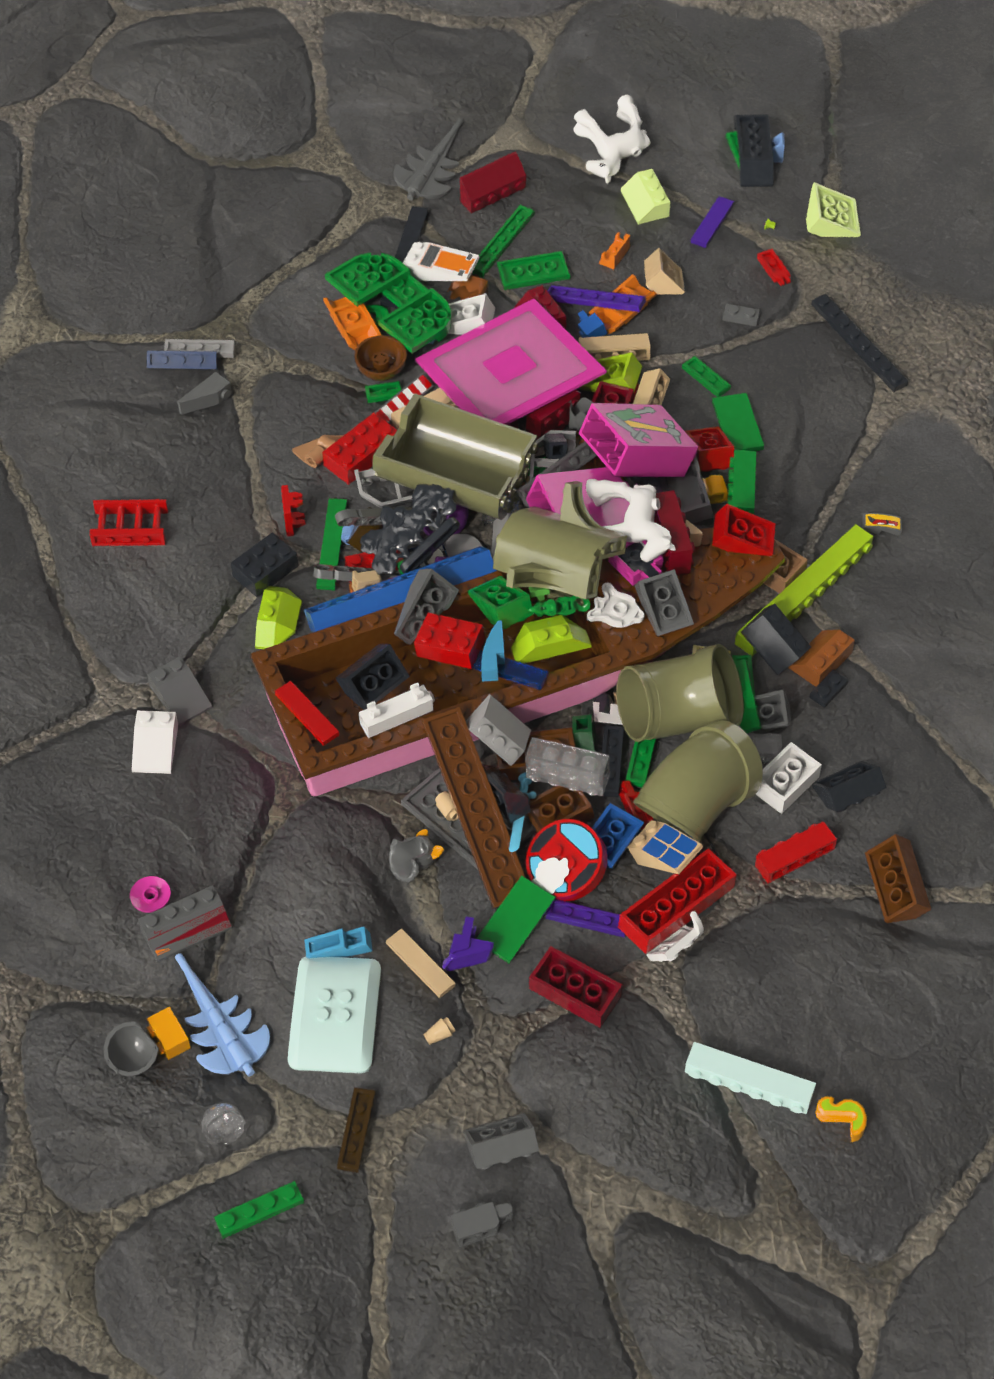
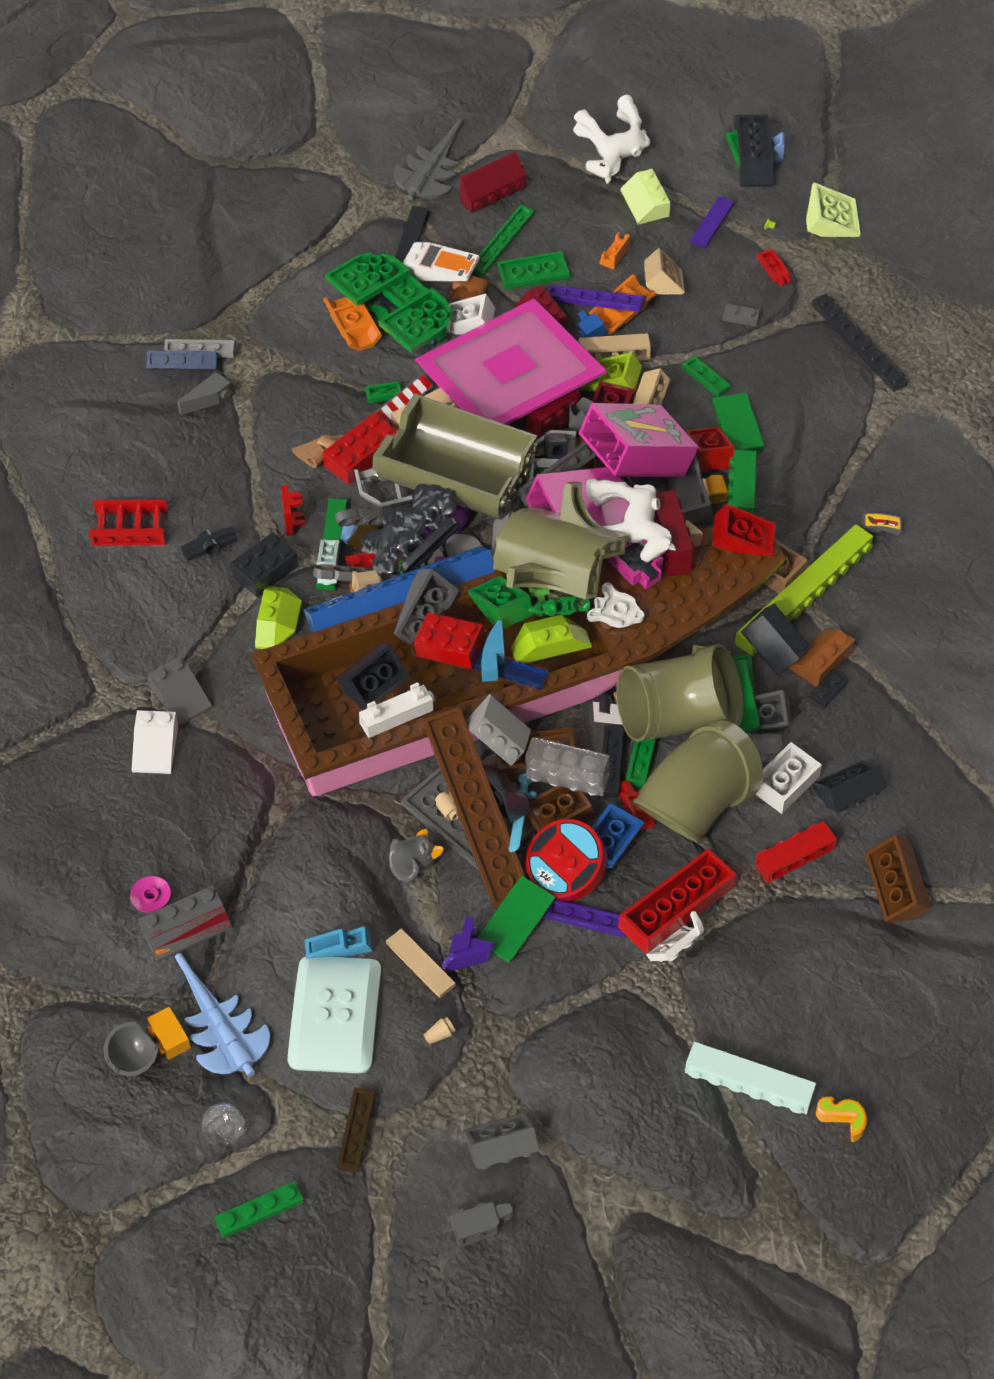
(208, 542): none -> black piece
(307, 713): red tile -> none
(328, 555): none -> light aqua slope
(380, 357): reddish brown piece -> none
(551, 874): white sticker -> none
(575, 986): dark red brick -> none
(584, 732): dark green slope -> none
(663, 848): slope -> none
(664, 602): dark grey slope -> none

